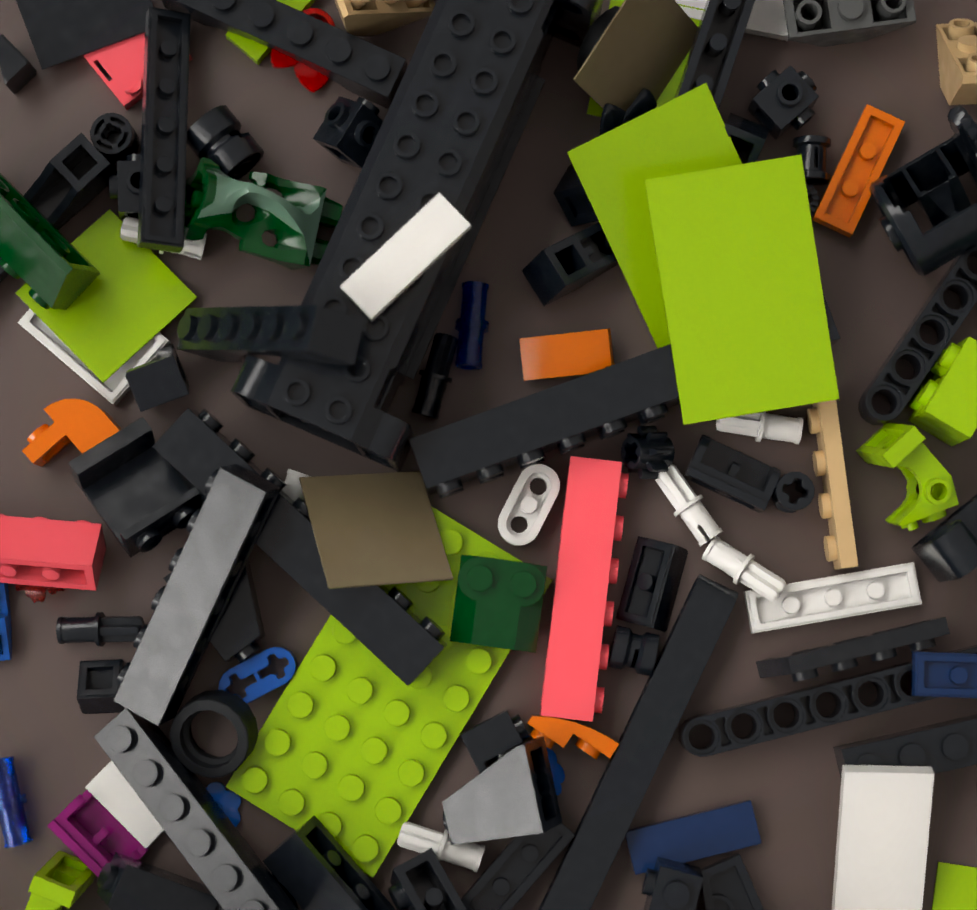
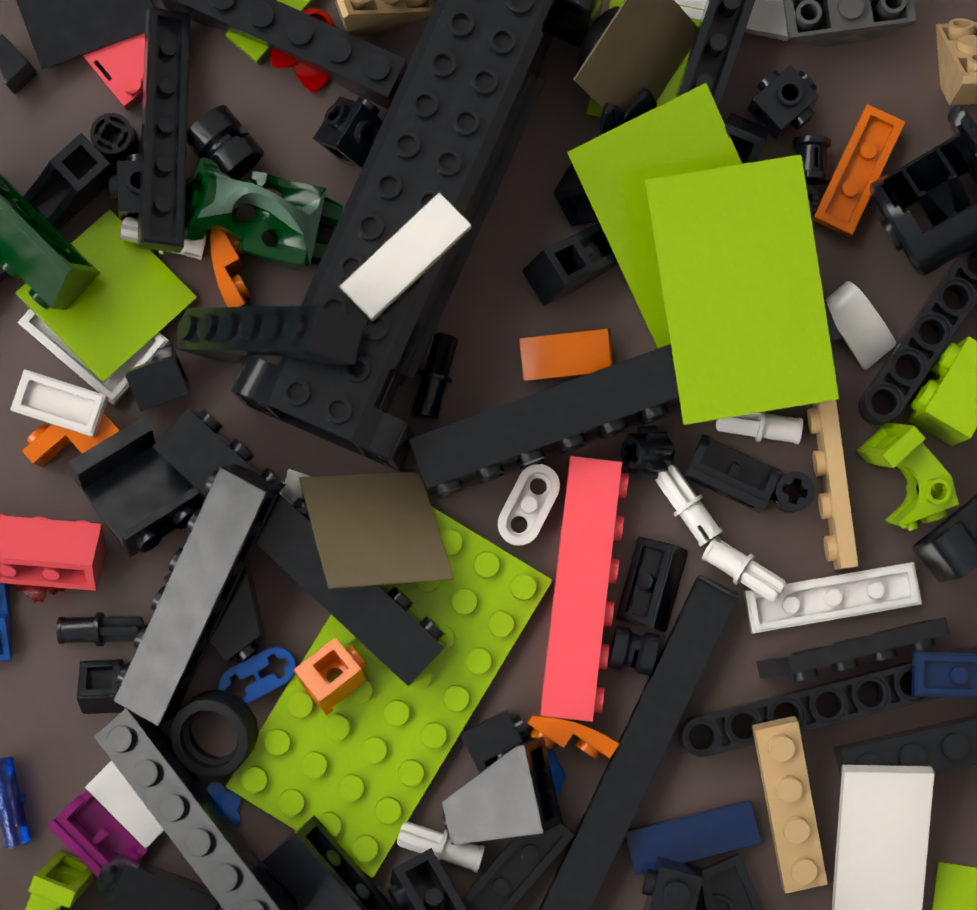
(59, 403): none -> white tile
(225, 262): none -> orange slope
(318, 668): none -> orange brick
(472, 325): clear blue pin -> none
(498, 603): dark green slope -> none
(789, 804): none -> tan plate
(860, 325): none -> white panel

